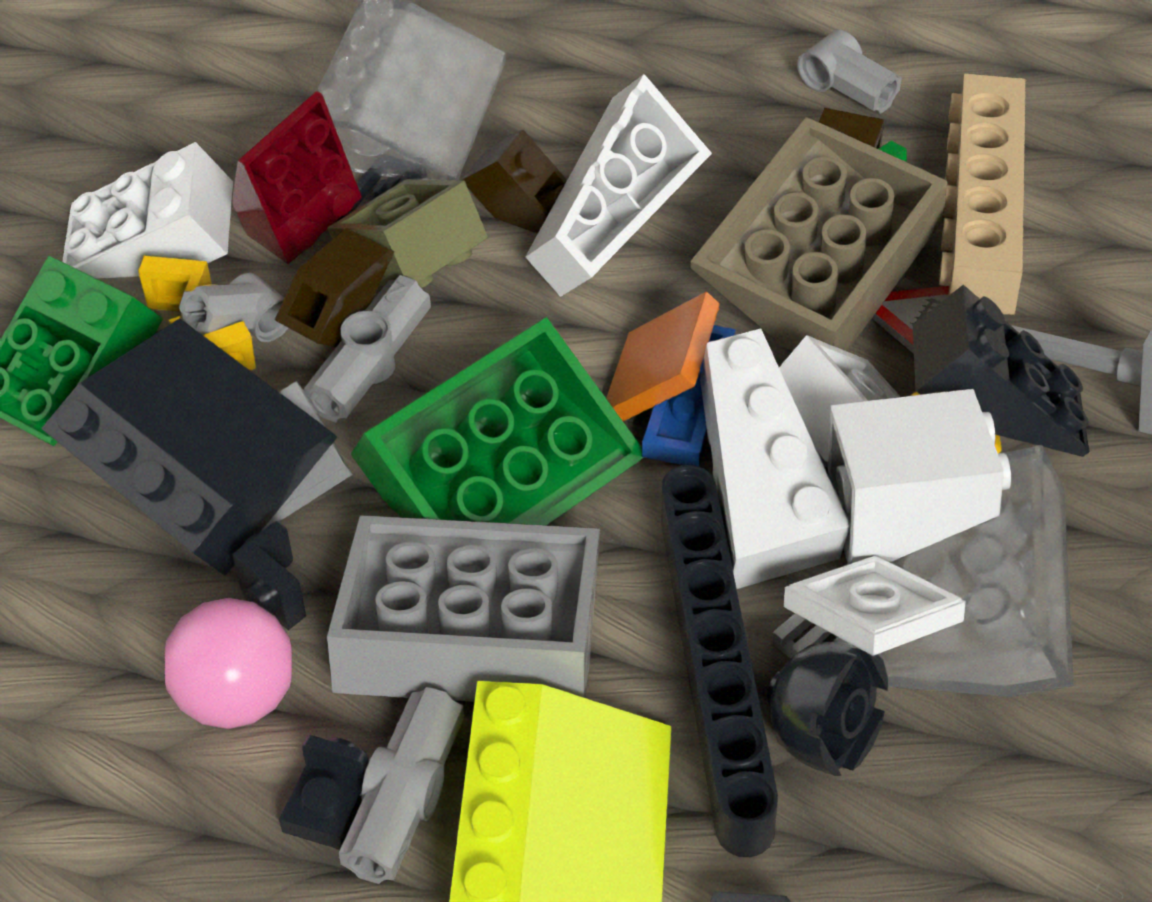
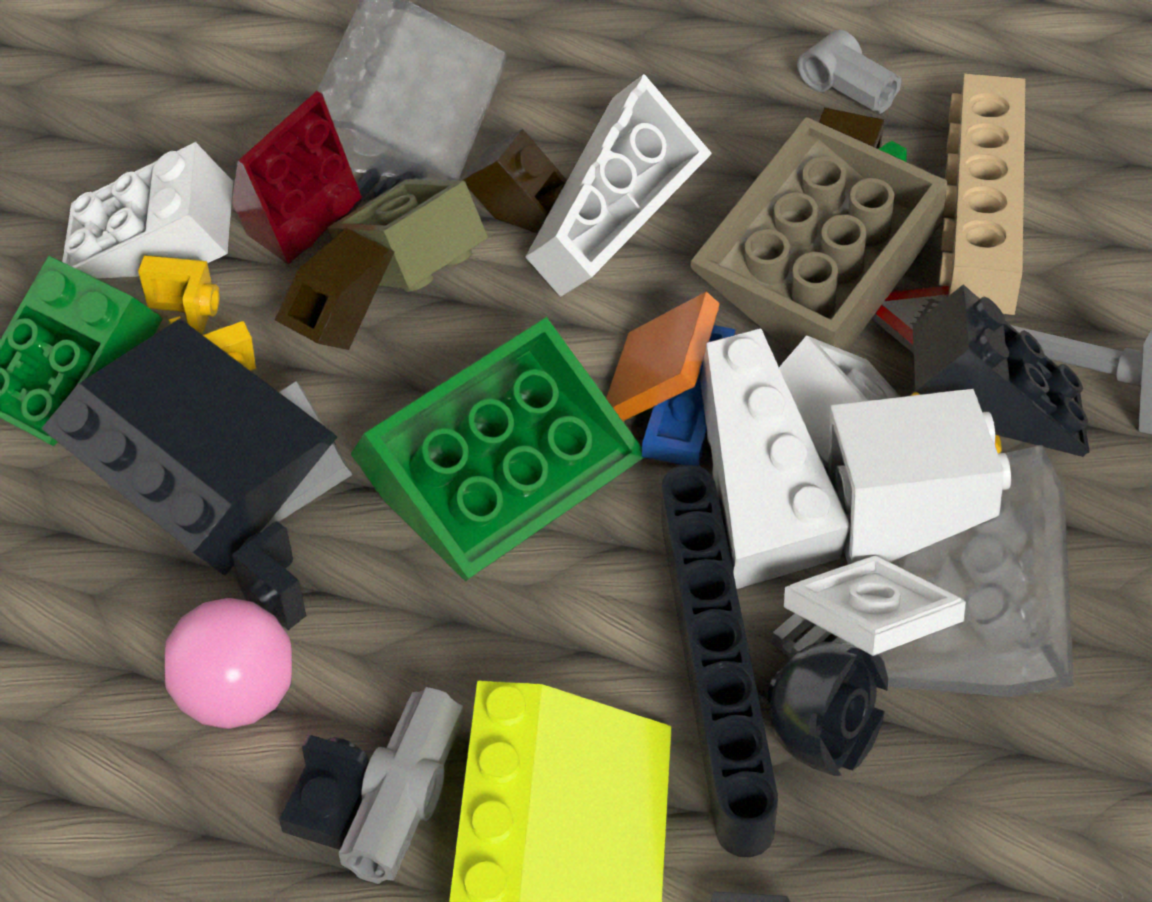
(244, 299): light grey piece -> none
(367, 348): light grey piece -> none
(463, 607): light grey slope -> none

